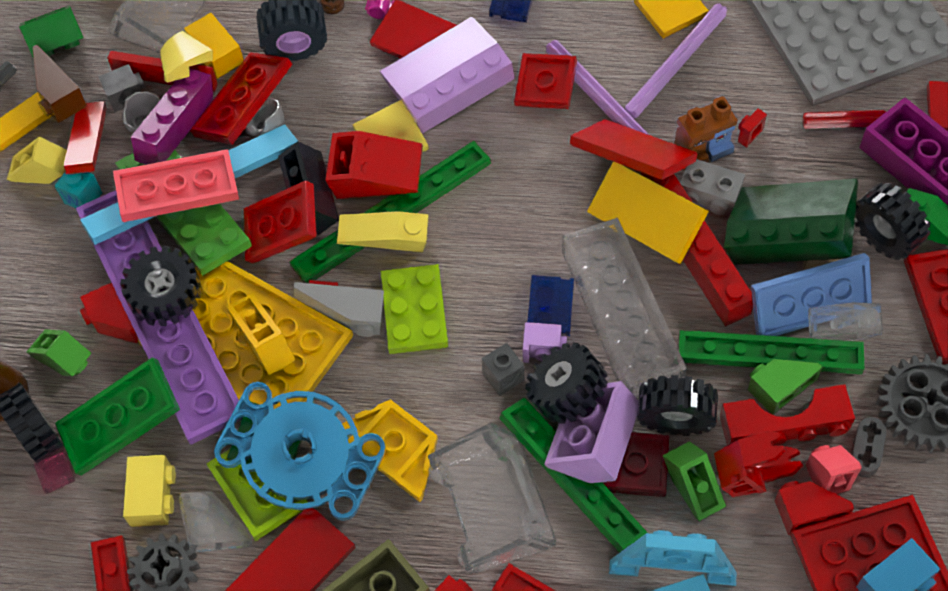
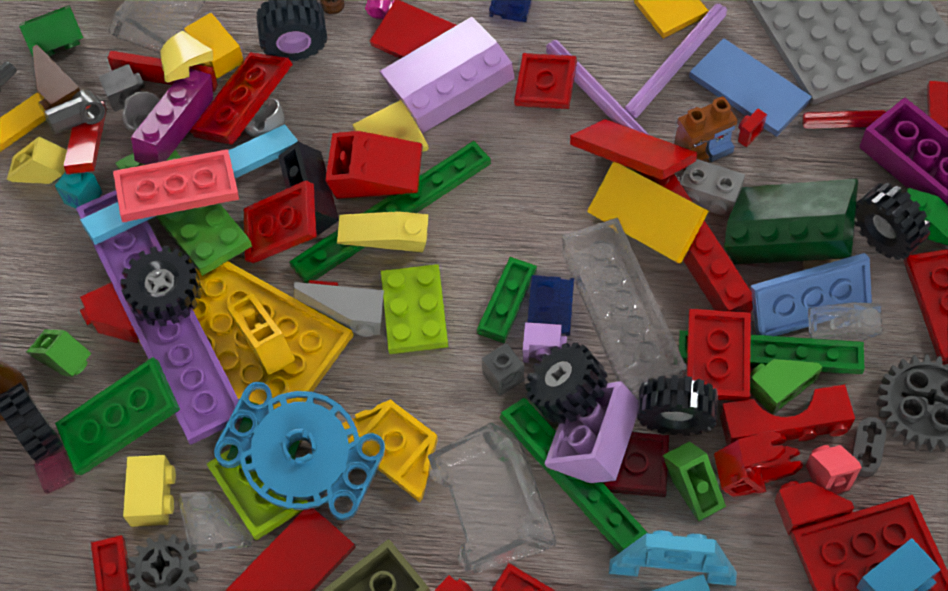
(74, 113): none -> dark grey piece
(506, 300): none -> green tile
(720, 351): none -> red plate
(750, 86): none -> medium blue tile

